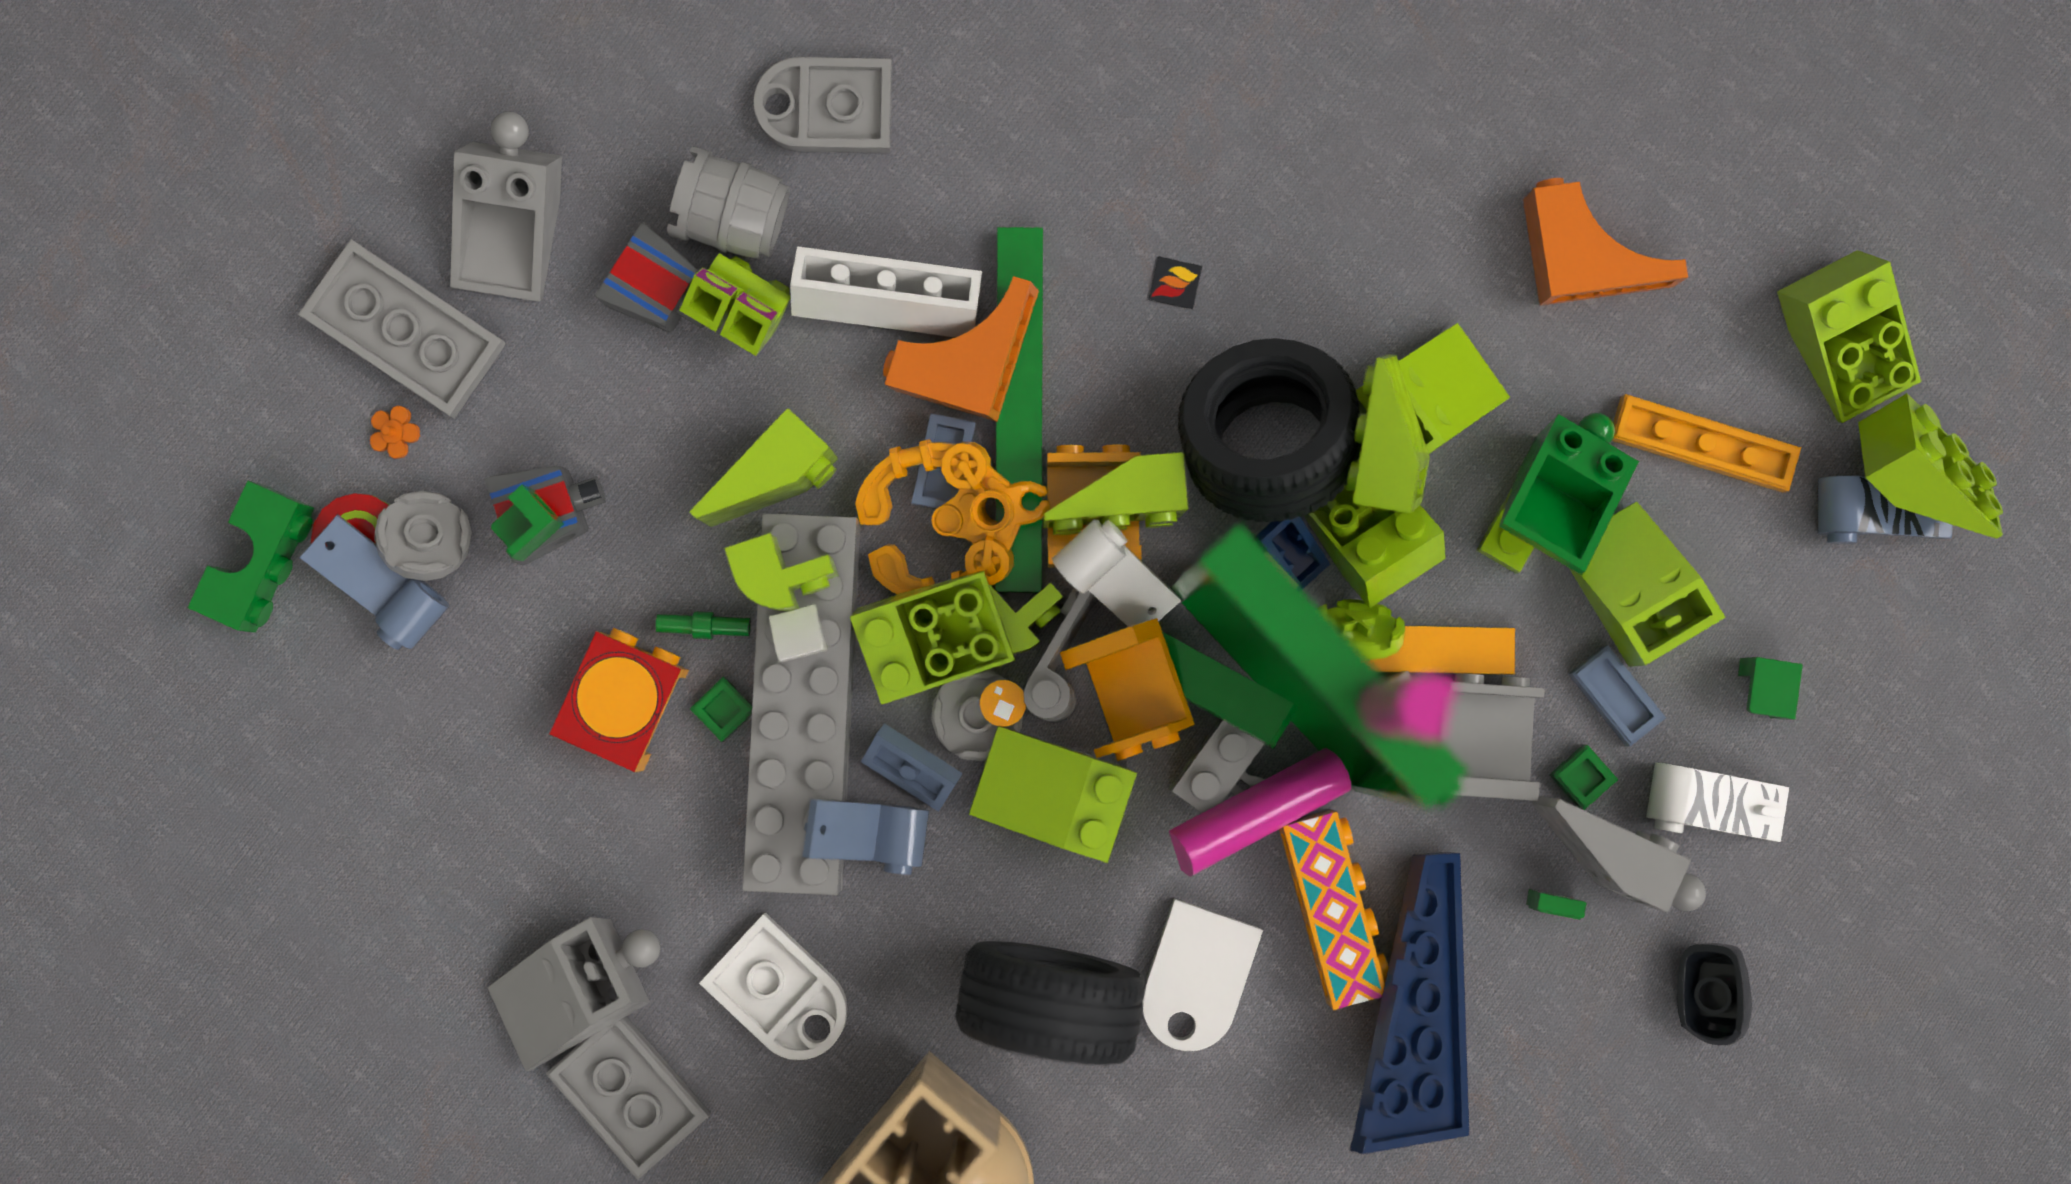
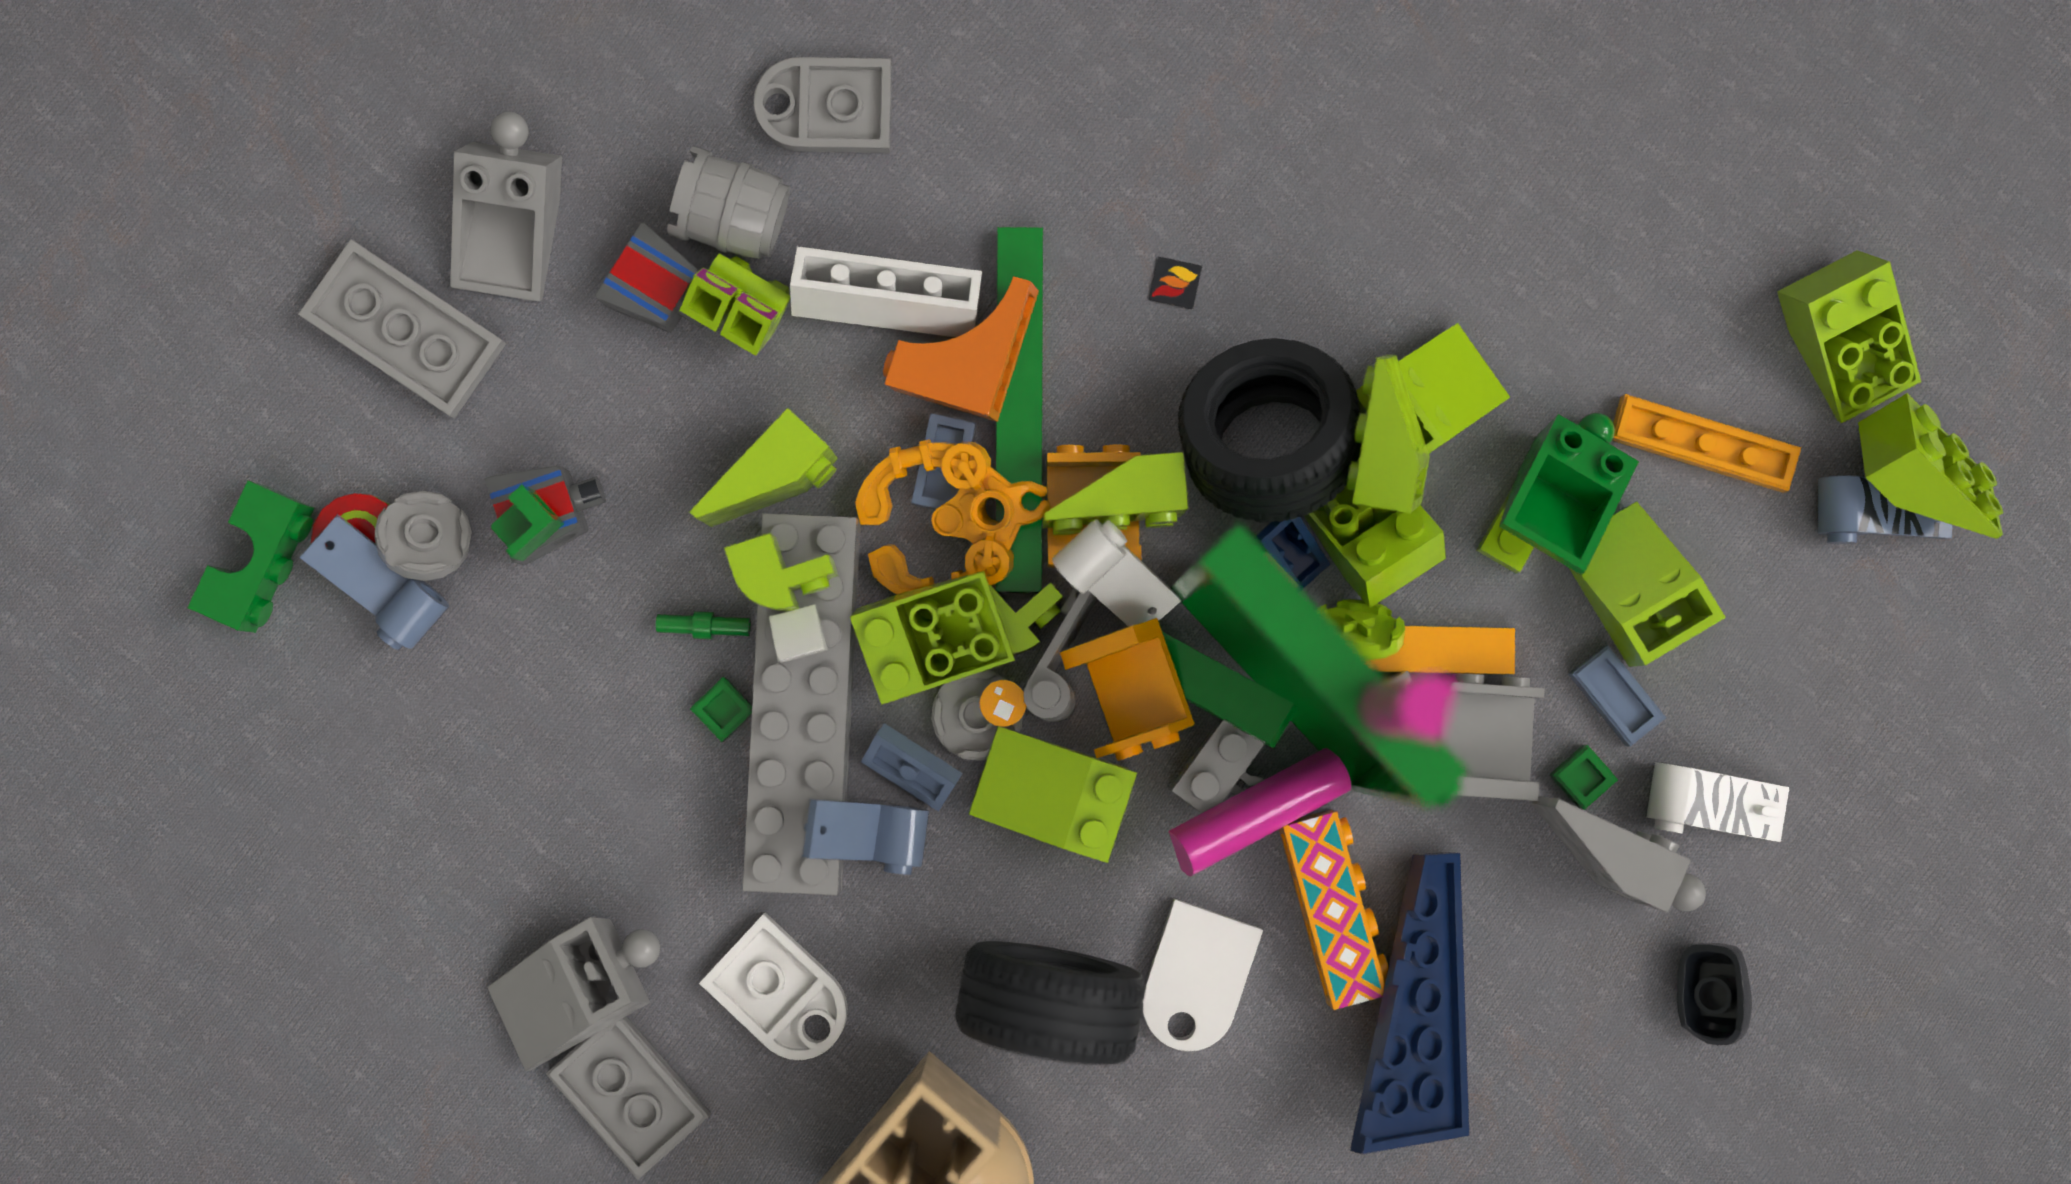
(394, 432): orange plant -> none
(618, 699): panel -> none
(1556, 904): green tile -> none
(1578, 258): orange arch -> none
(1772, 686): green panel -> none

